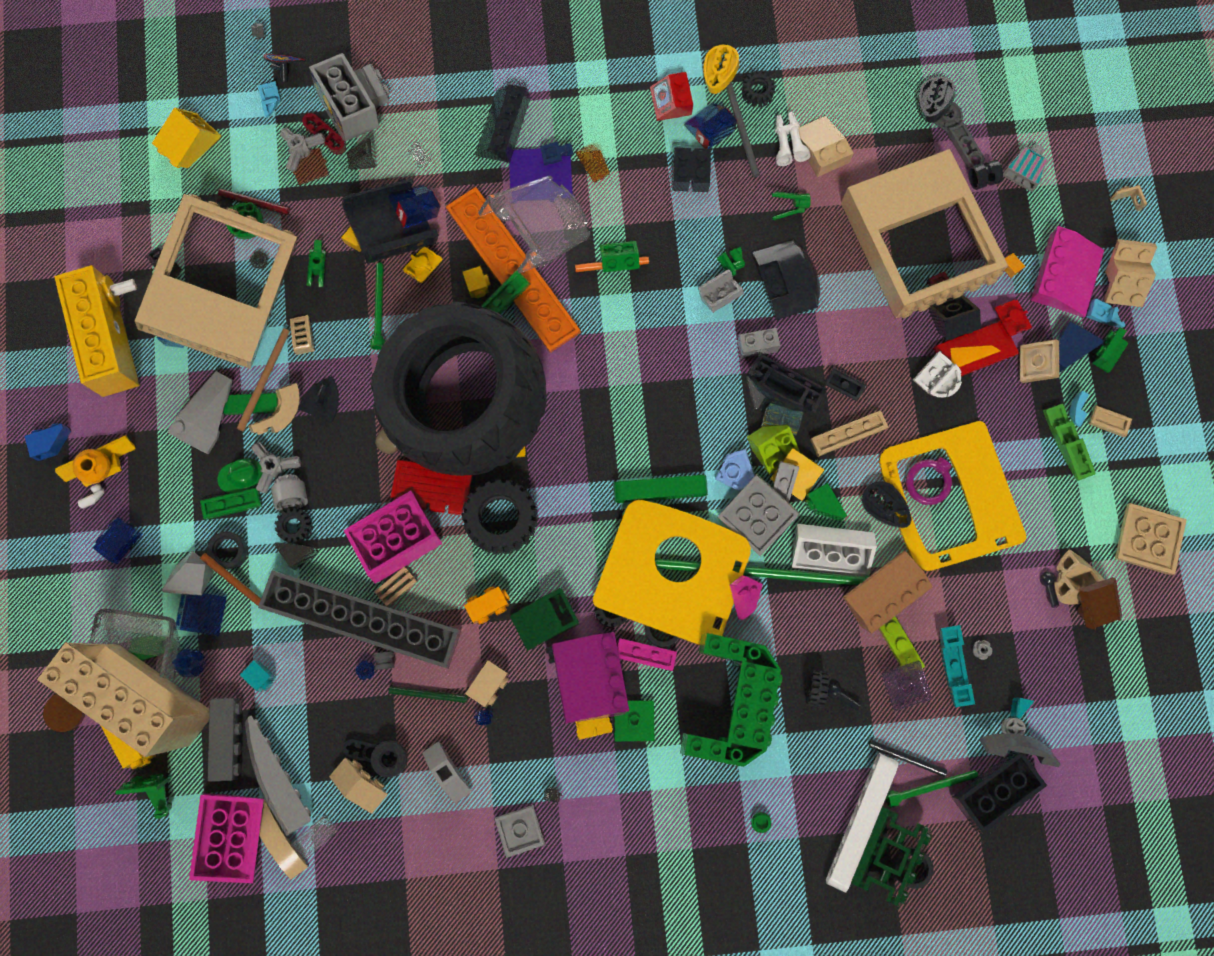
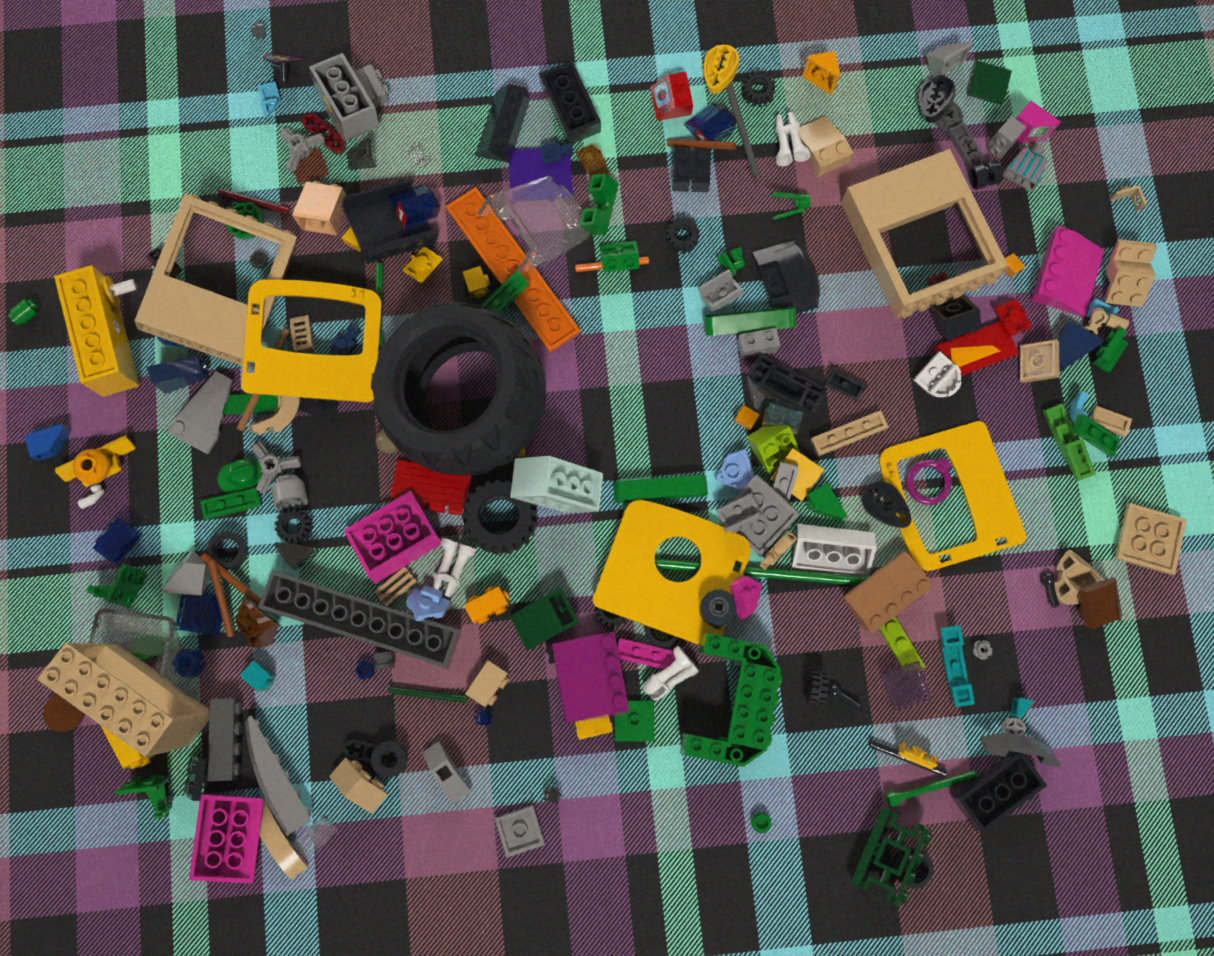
(23, 311): none -> green brick
(124, 588): none -> green plate
(178, 373): none -> dark blue slope
(184, 138): yellow slope -> none
(194, 785): none -> black plate
(221, 598): none -> dark orange bar
(256, 625): none -> reddish brown slope
(310, 374): none -> yellow door
(316, 256): green hinge -> none
(320, 208): none -> light nougat slope
(343, 343): none -> dark blue plate
(427, 603): none -> light blue plate
(450, 548): none -> white piece
(556, 484): none -> light aqua brick
(570, 102): none -> black brick
(604, 192): none -> green arch
(682, 245): none -> black tyre
(682, 668): none -> white piece
(702, 144): none -> dark orange bar
(712, 613): none -> black wheel
(739, 513): none -> light grey bracket
(746, 417): none -> light orange slope
(750, 321): none -> green beam
(778, 550): none -> tan bar
(822, 71): none -> light orange slope
(862, 822): white beam -> none
(917, 755): none -> yellow piece
(948, 57): none -> light grey slope
(989, 83): none -> dark green tile
(1006, 137): none -> light grey brick
(1038, 124): none -> dark pink slope
(1096, 435): none -> green tile
(1099, 316): none -> tan bar

